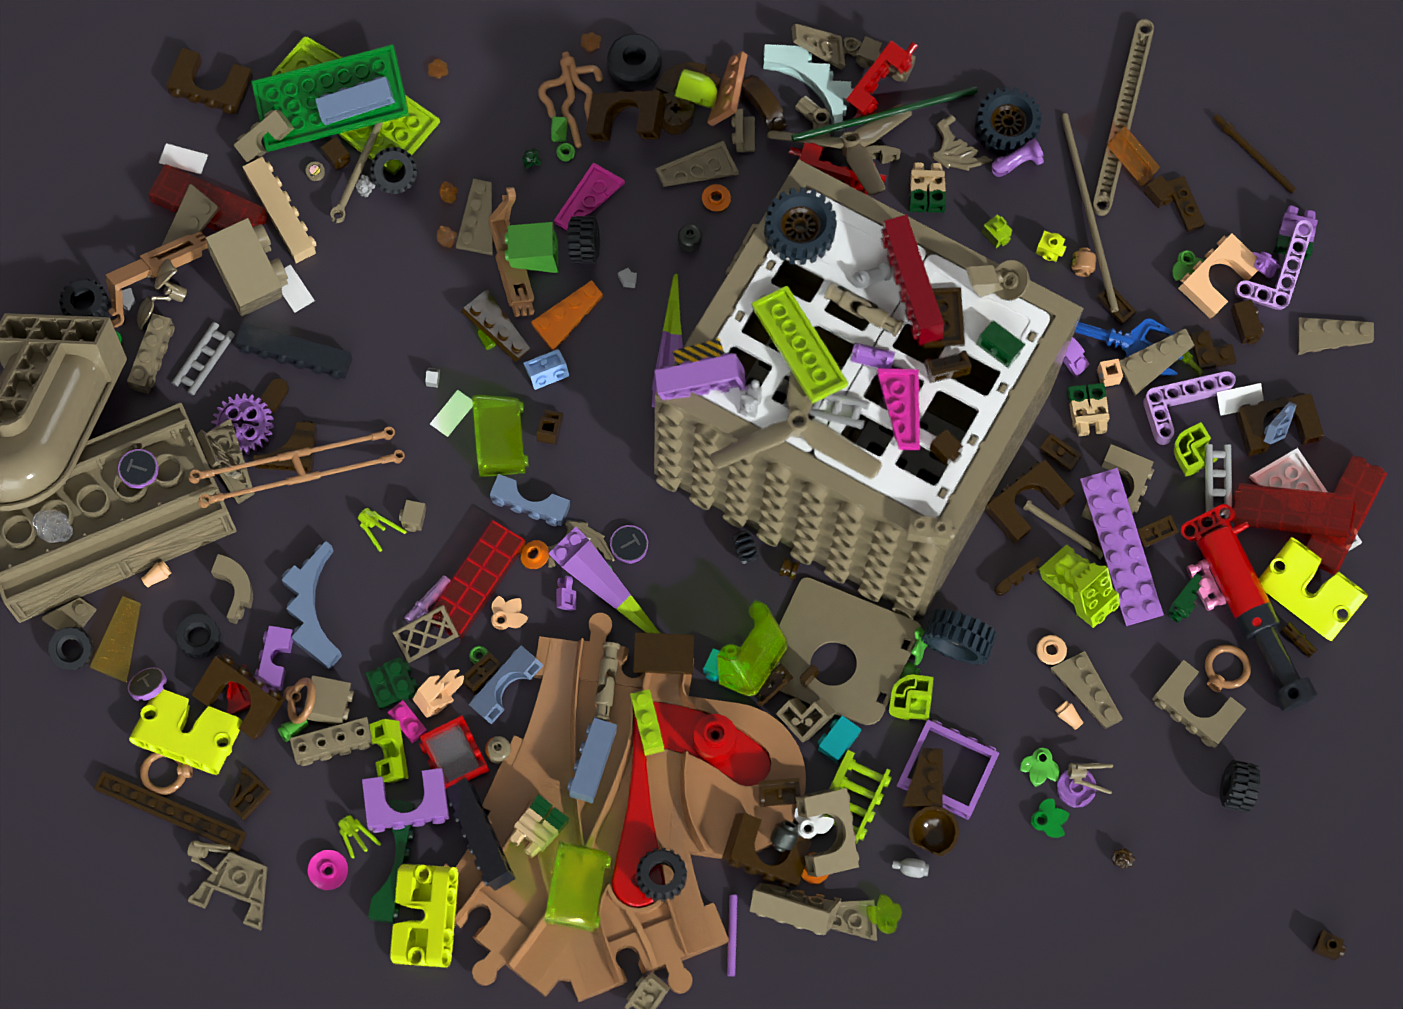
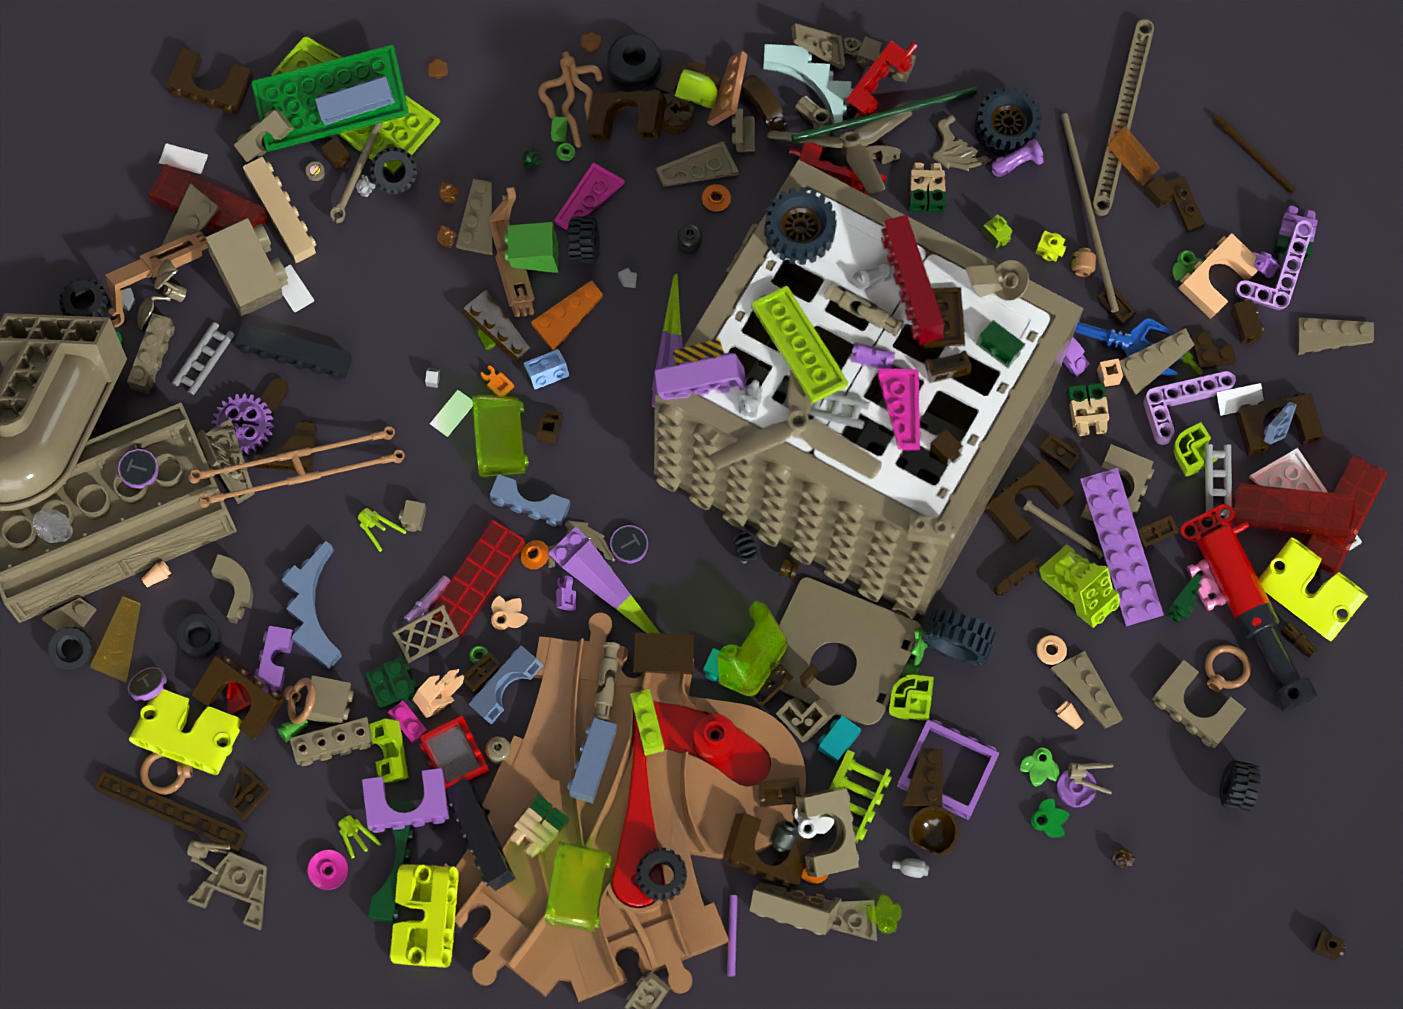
(498, 384): none -> orange plate

